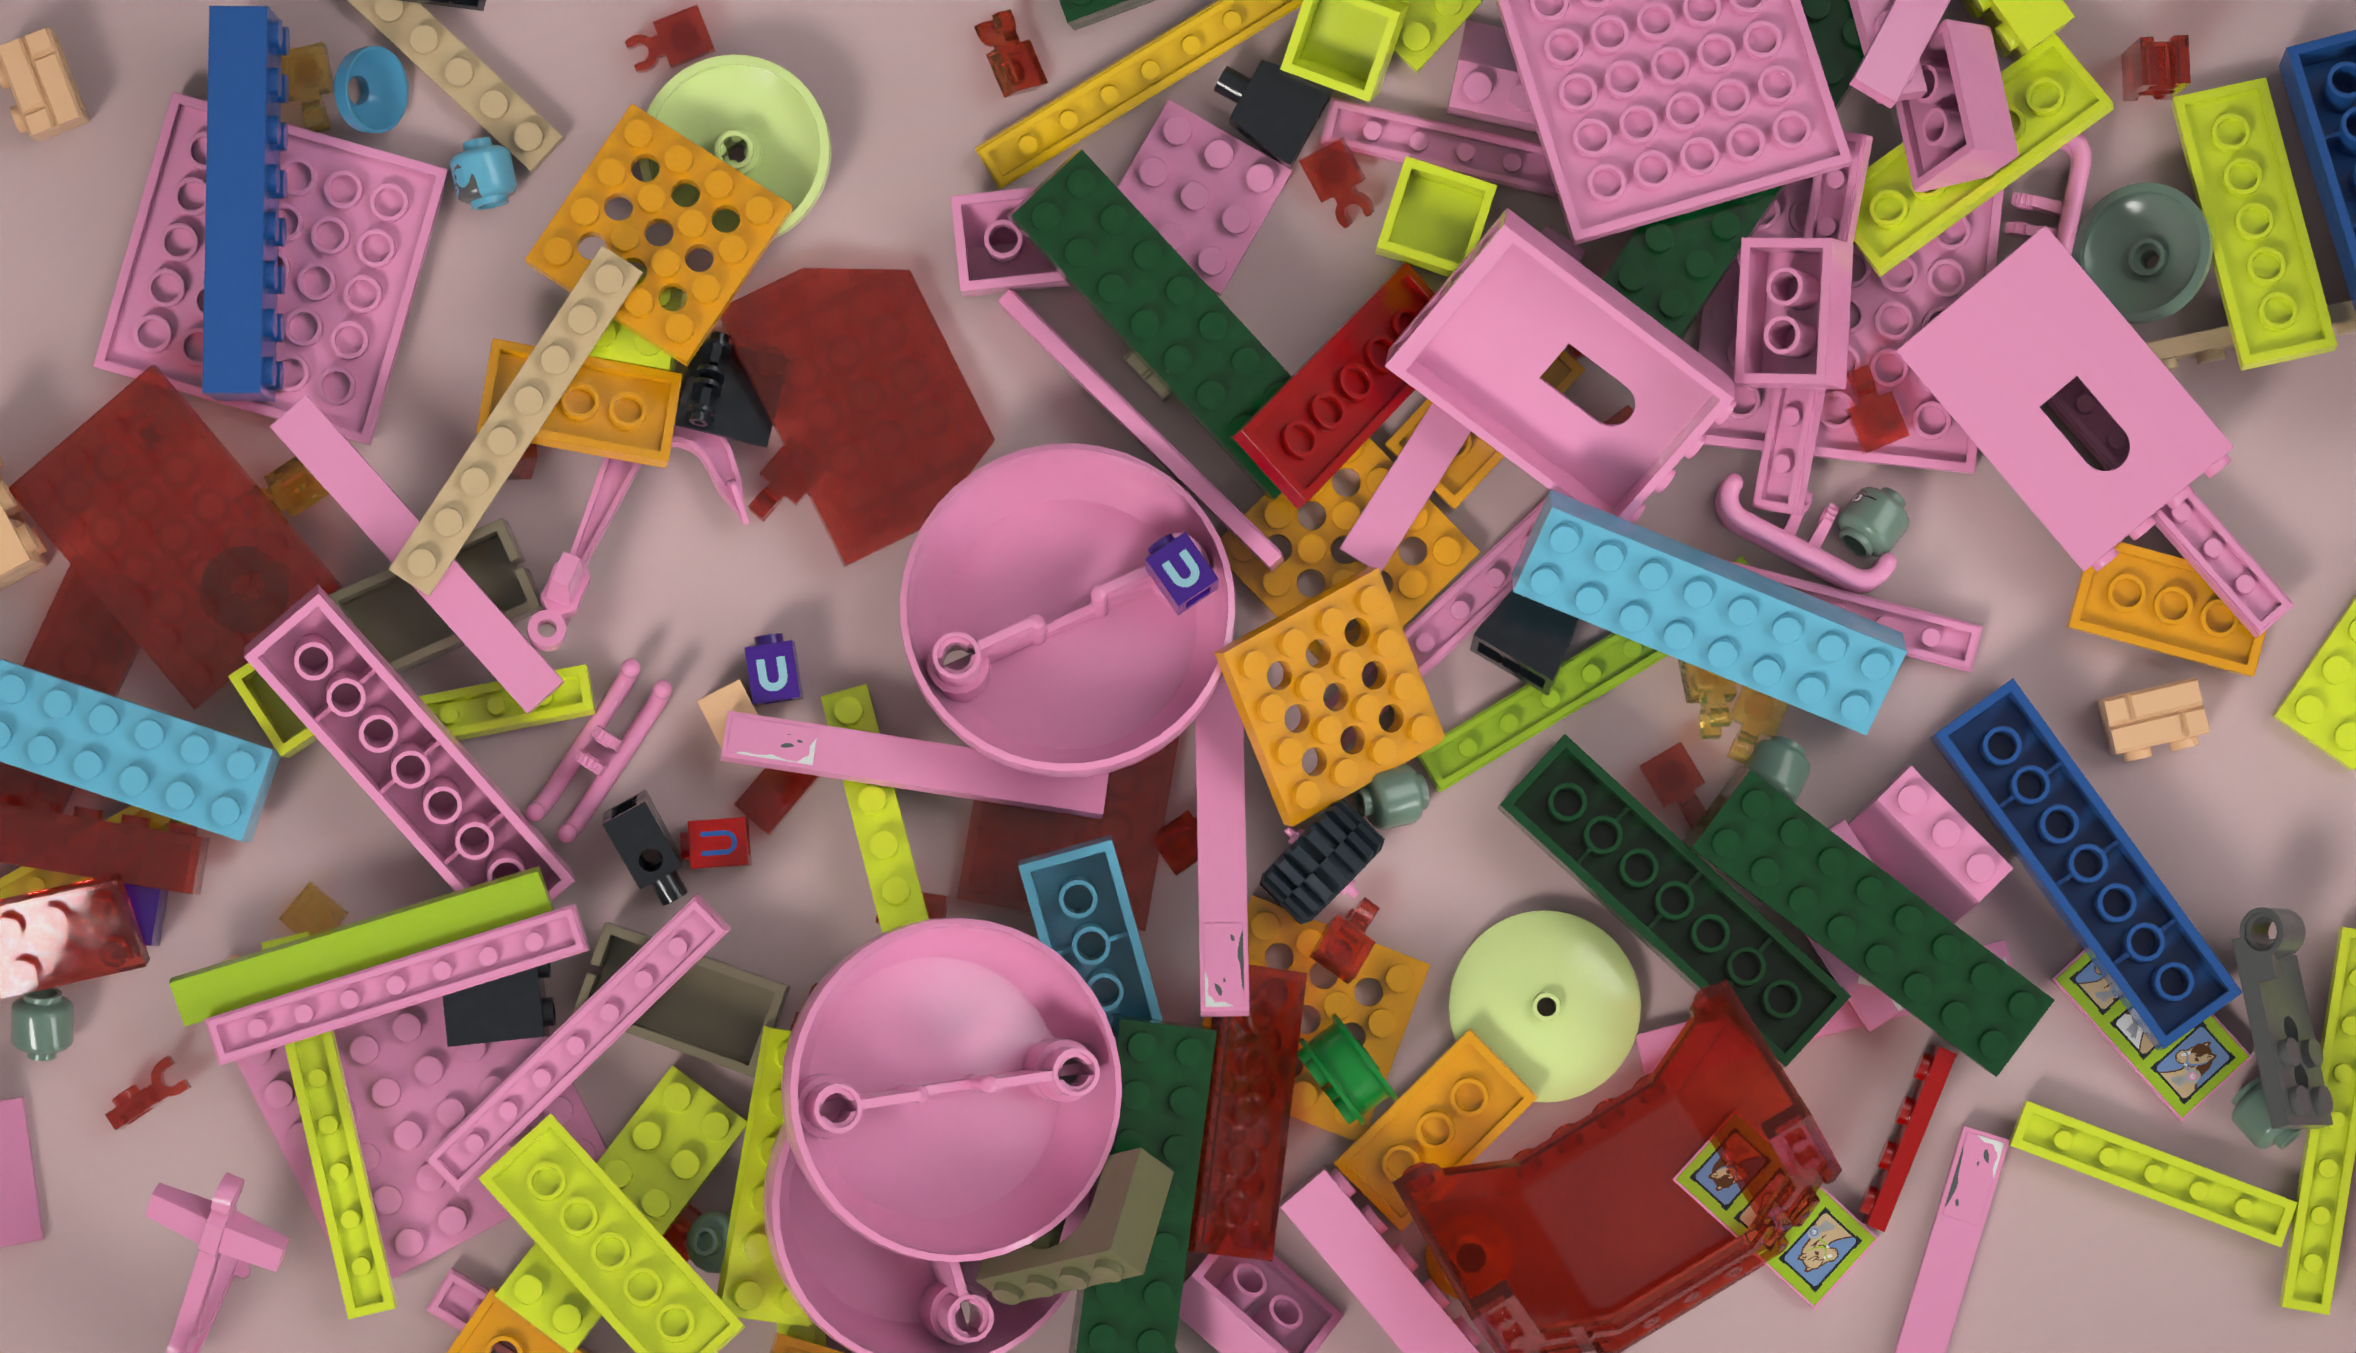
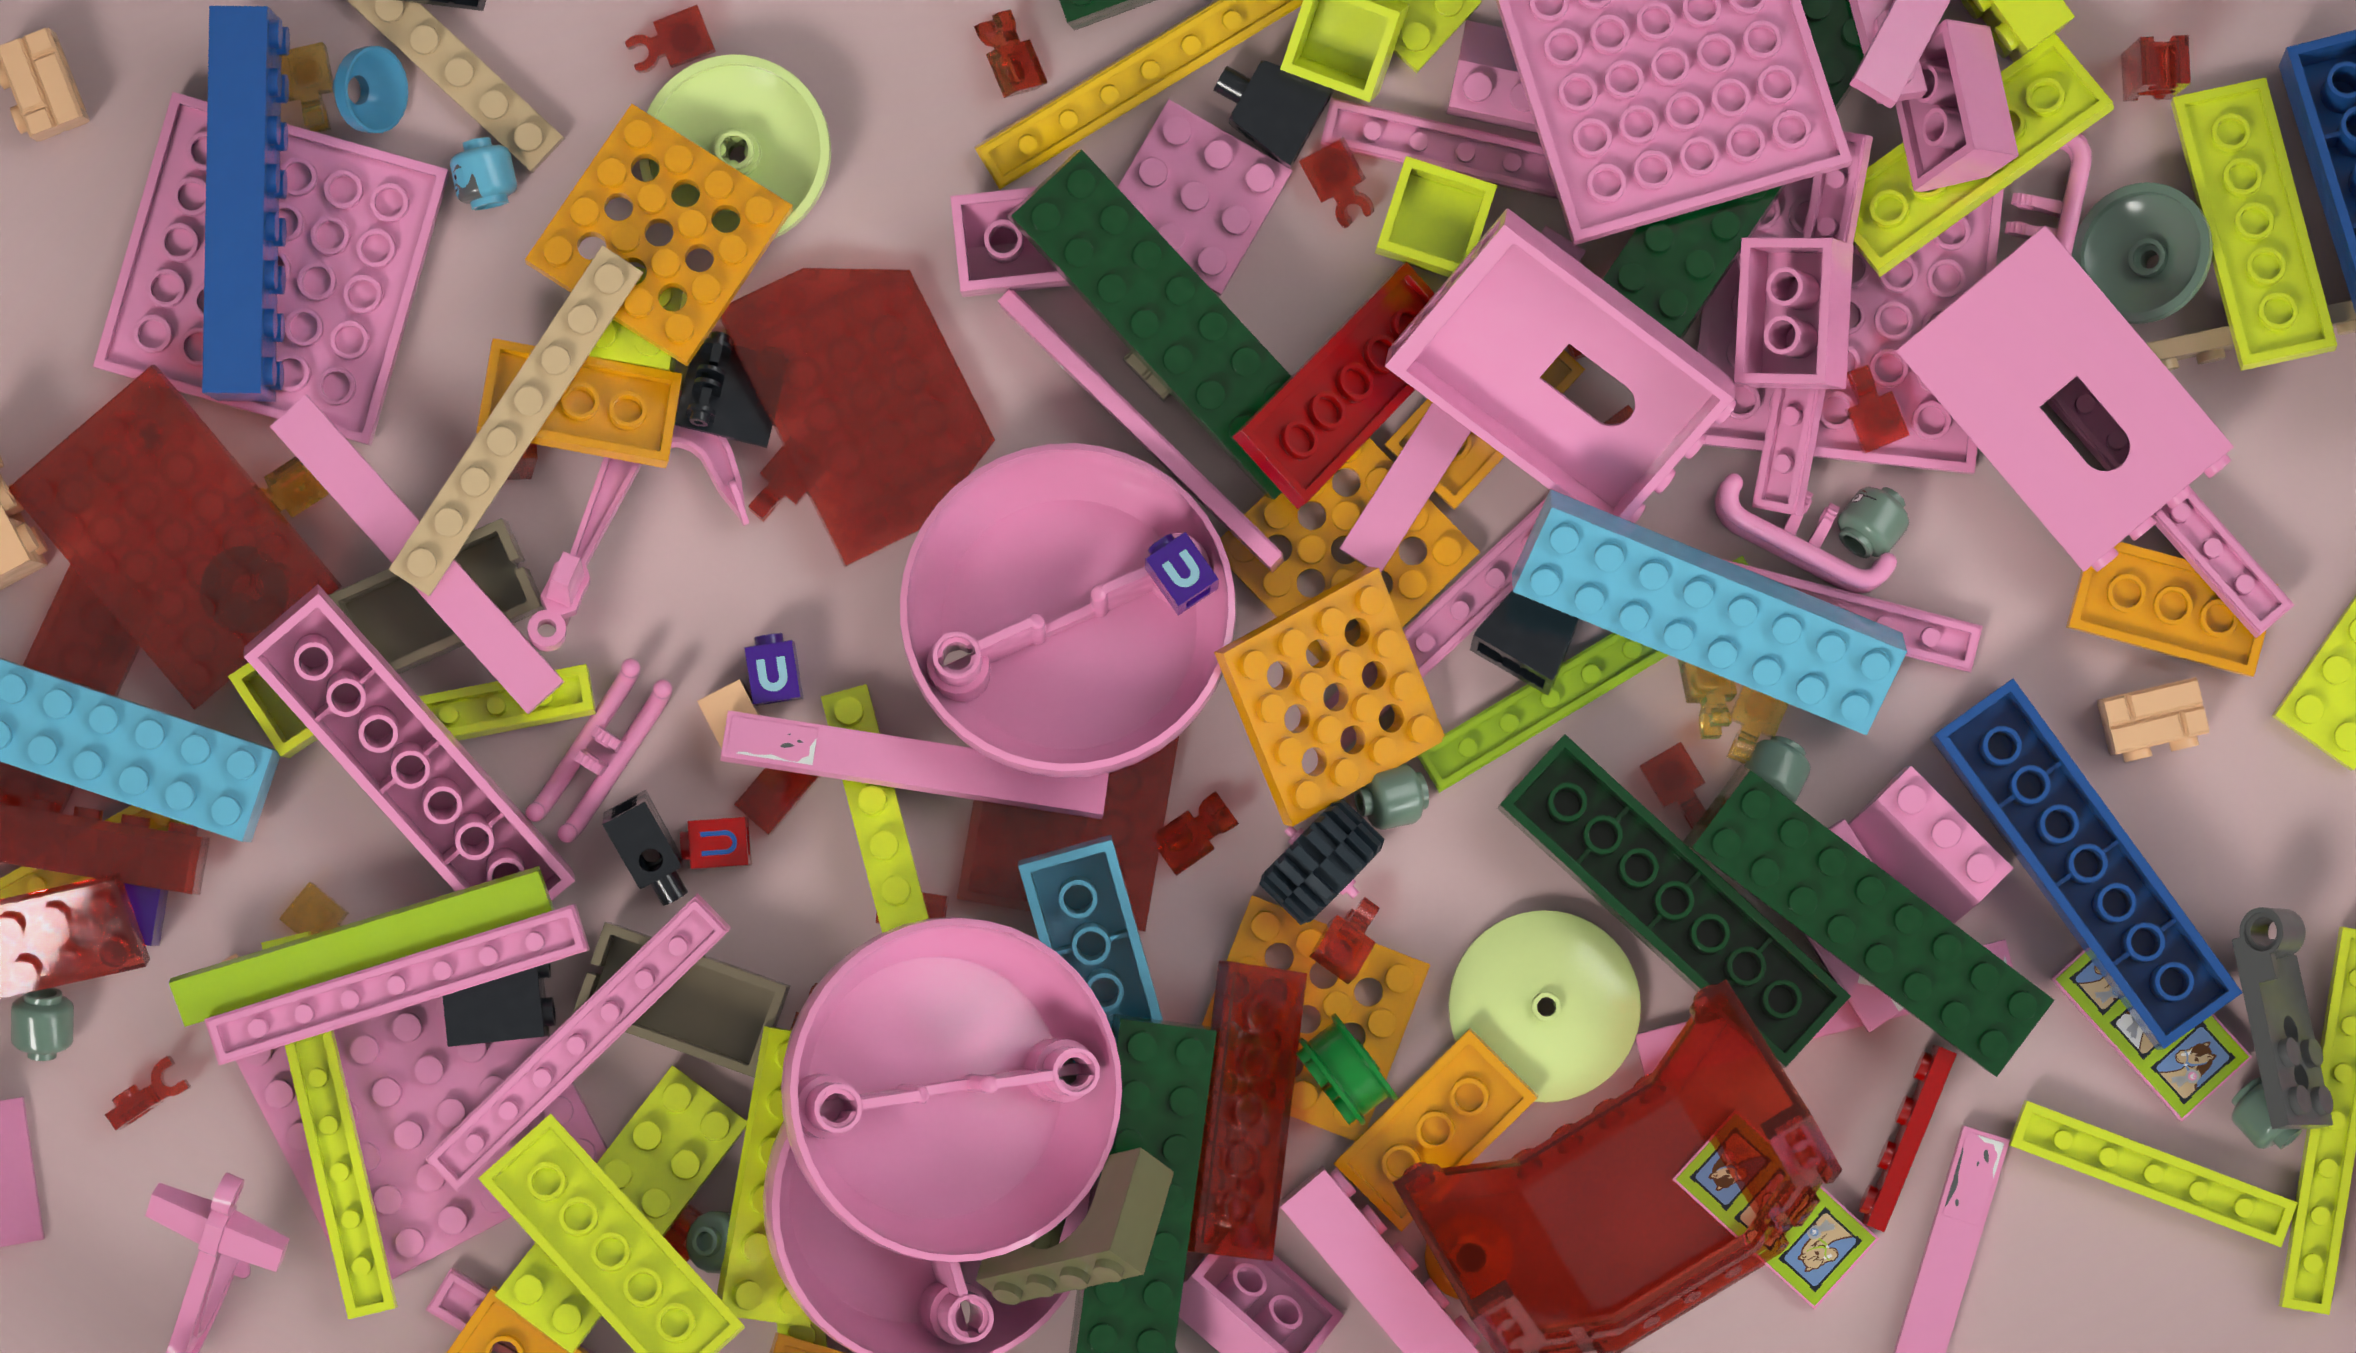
(1222, 858): bright pink tile -> none

